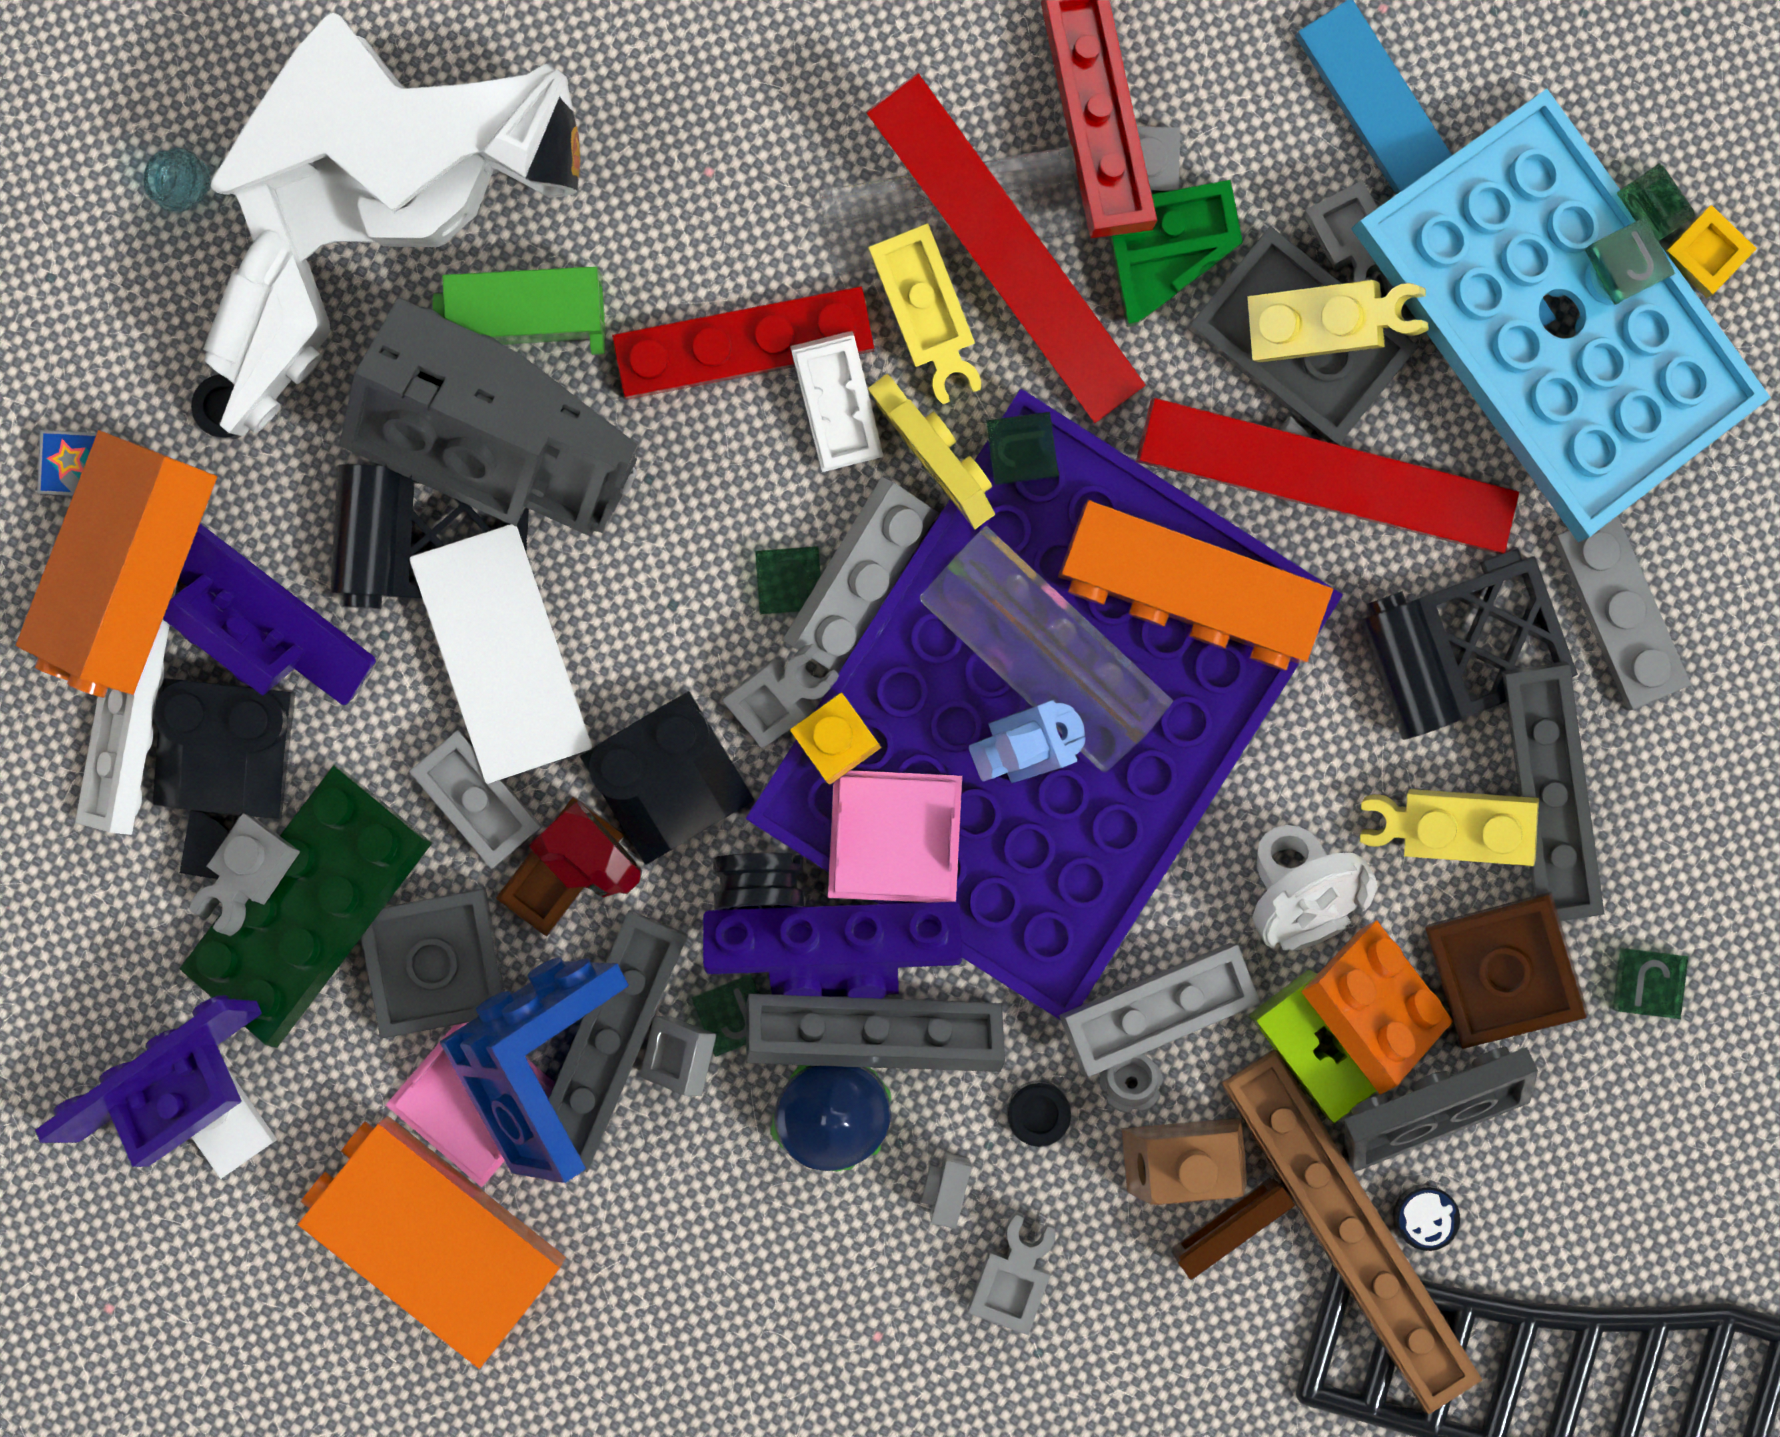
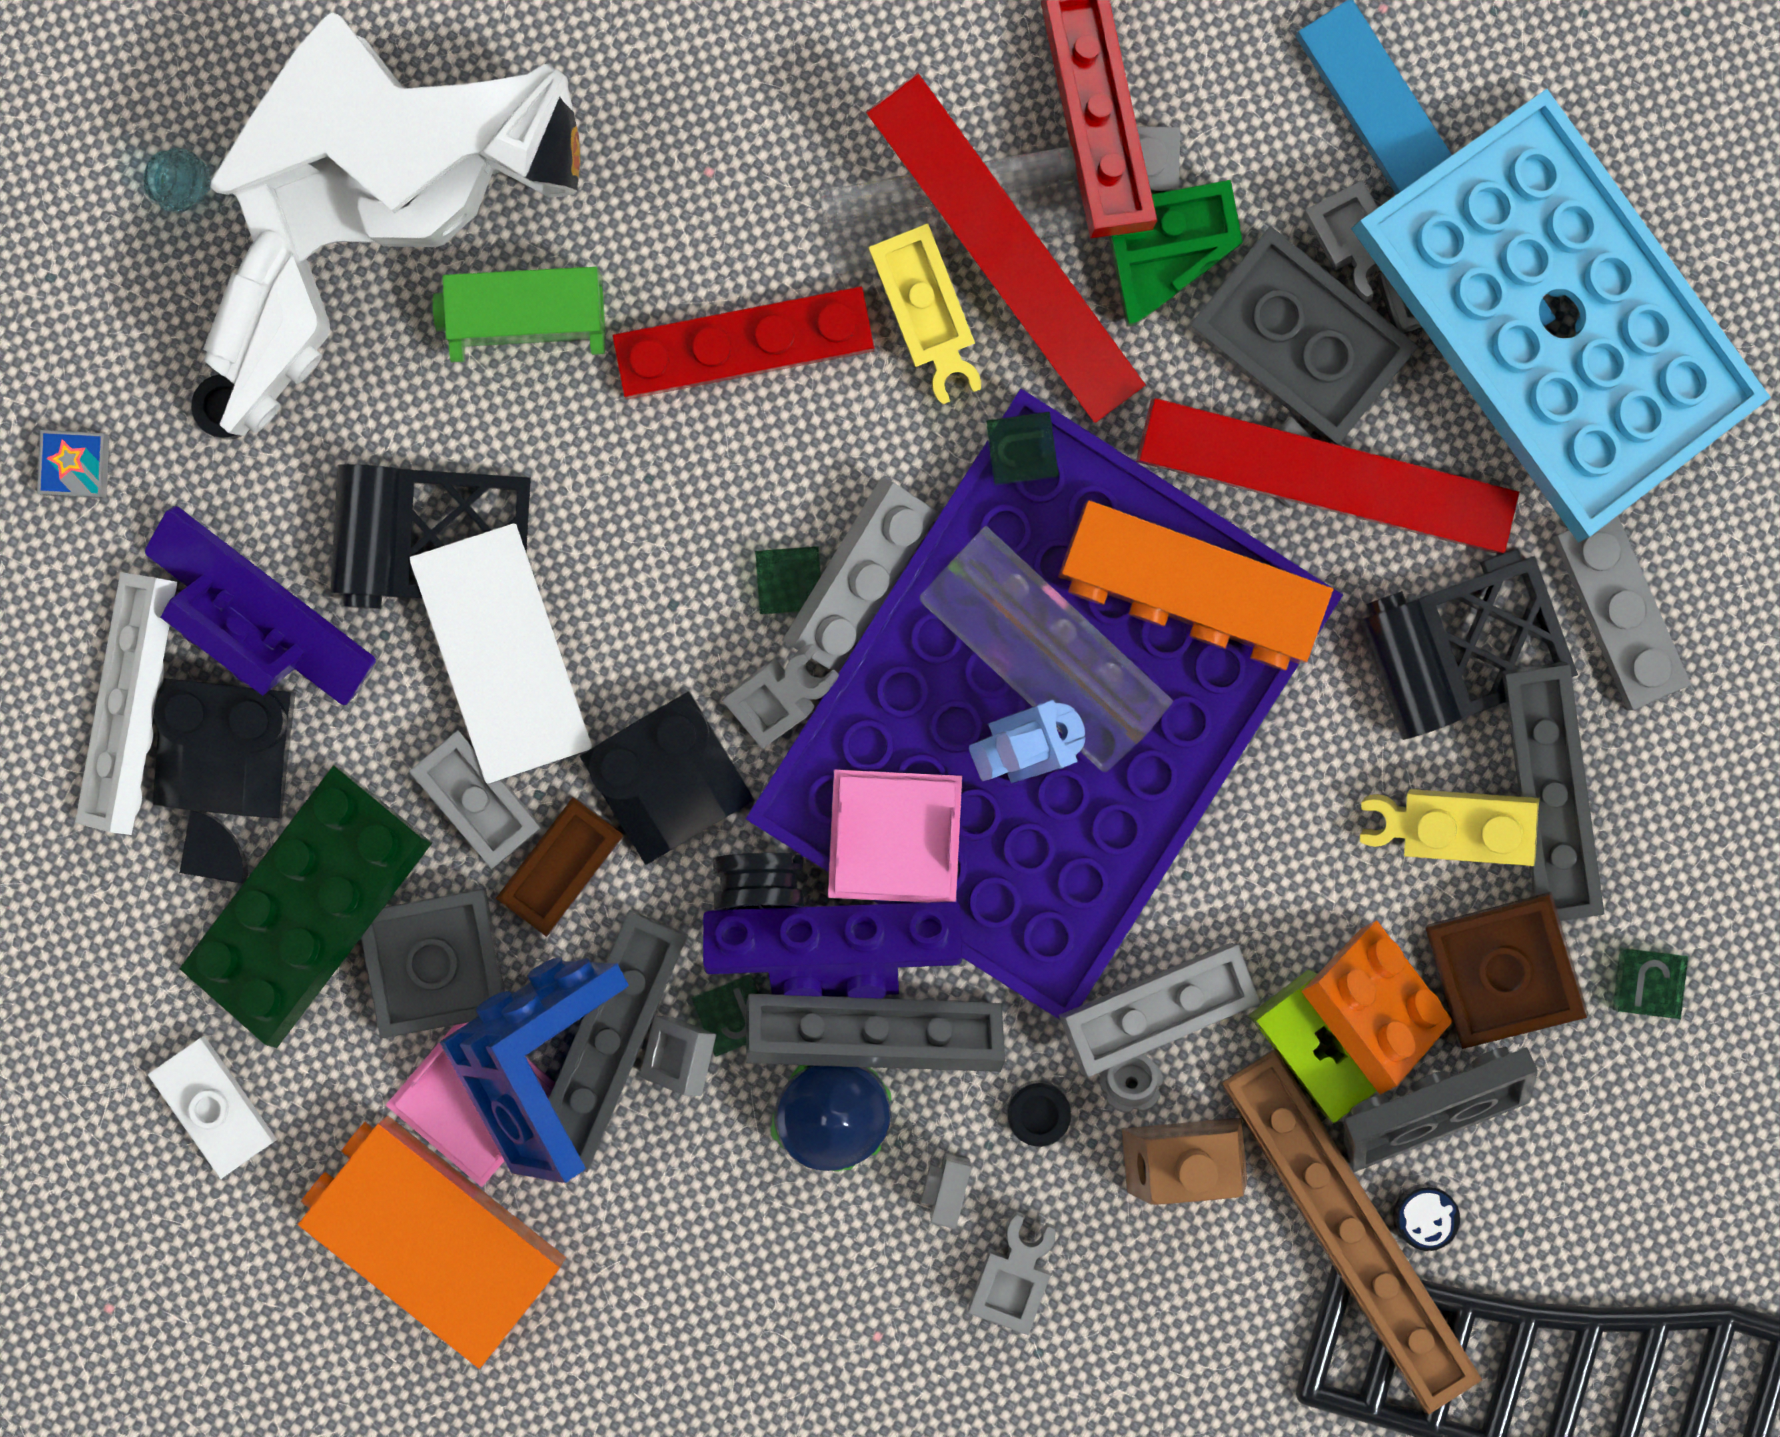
(114, 565): orange brick -> none
(164, 1091): dark purple bracket -> none
(248, 868): light grey plate -> none
(483, 425): dark grey piece -> none
(586, 854): dark red rock -> none
(835, 738): yellow plate -> none
(837, 401): white plate -> none
(930, 442): light yellow plate -> none
(1232, 1227): reddish brown tile -> none
(1310, 900): white tile -> none
(1328, 319): light yellow plate -> none
(1629, 261): clear green tile -> none
(1658, 200): clear green tile -> none
(1709, 251): yellow plate -> none

